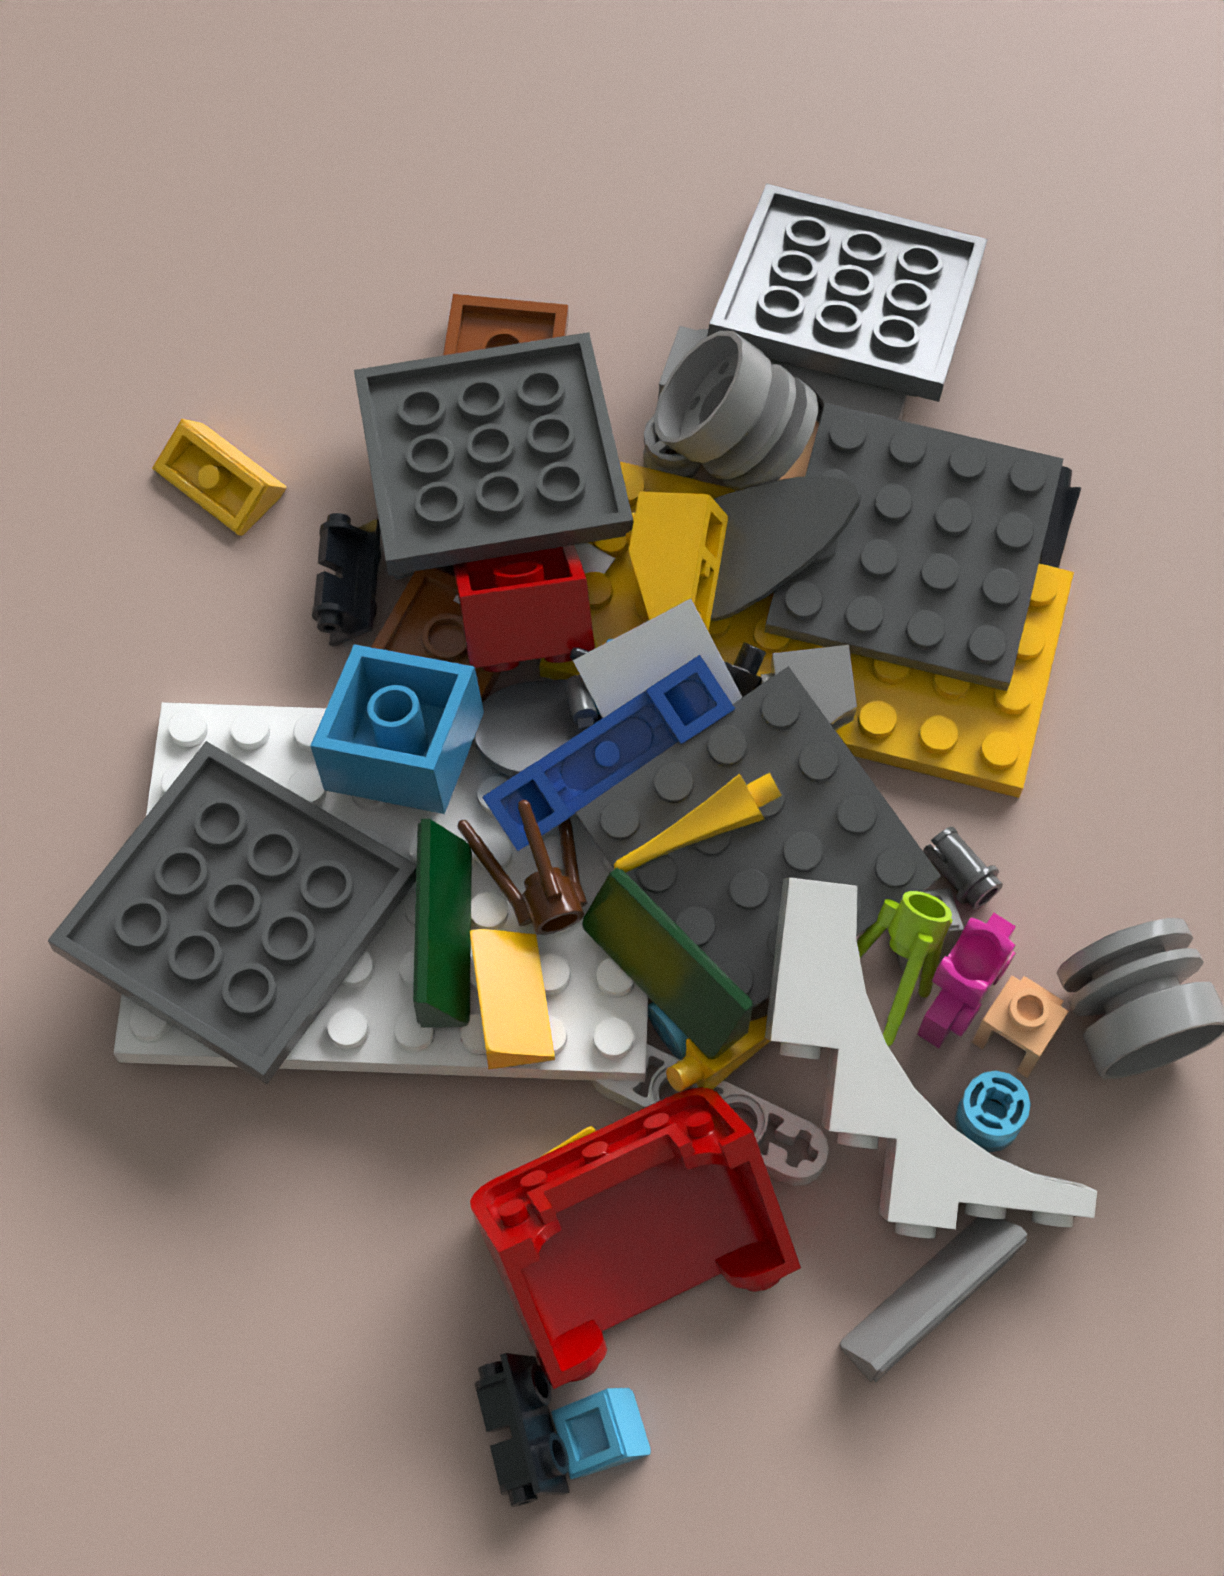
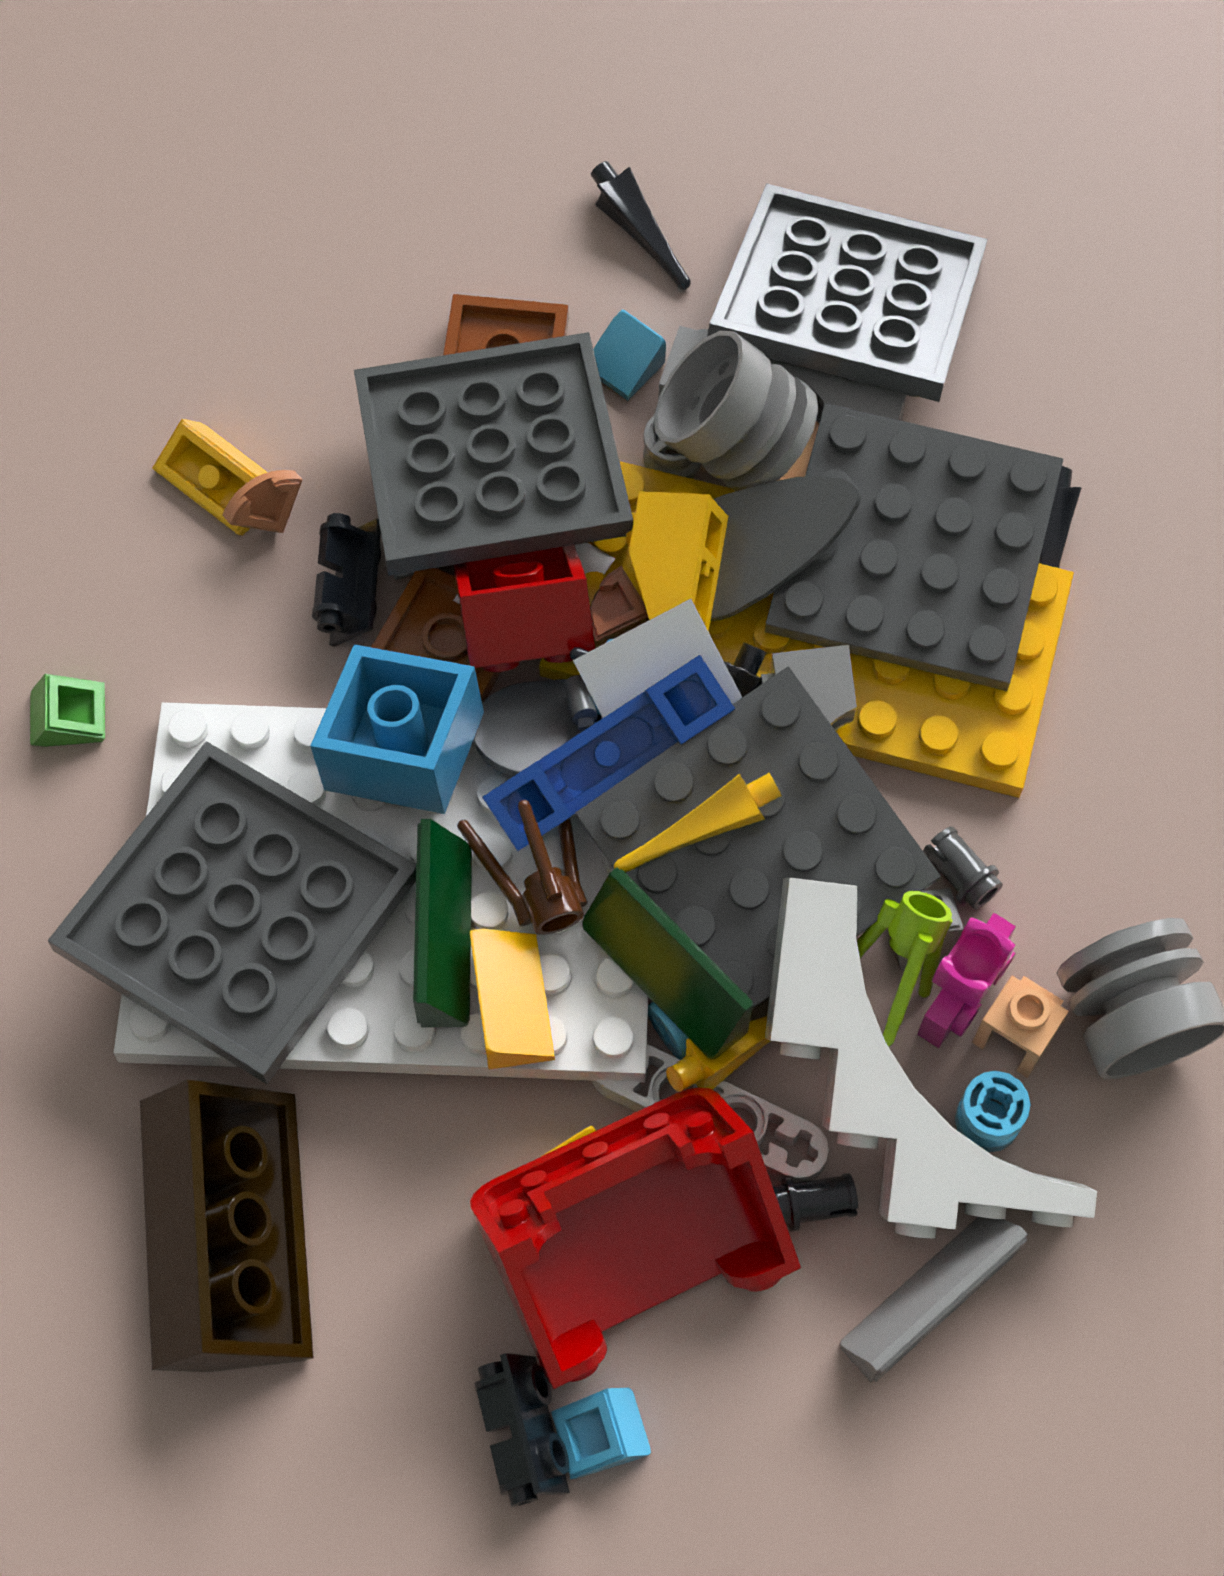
(66, 711): none -> bright green slope
(224, 1228): none -> dark brown slope
(264, 501): none -> nougat tile
(616, 607): none -> nougat tile
(626, 206): none -> black piece
(628, 354): none -> medium azure slope
(816, 1199): none -> black pin

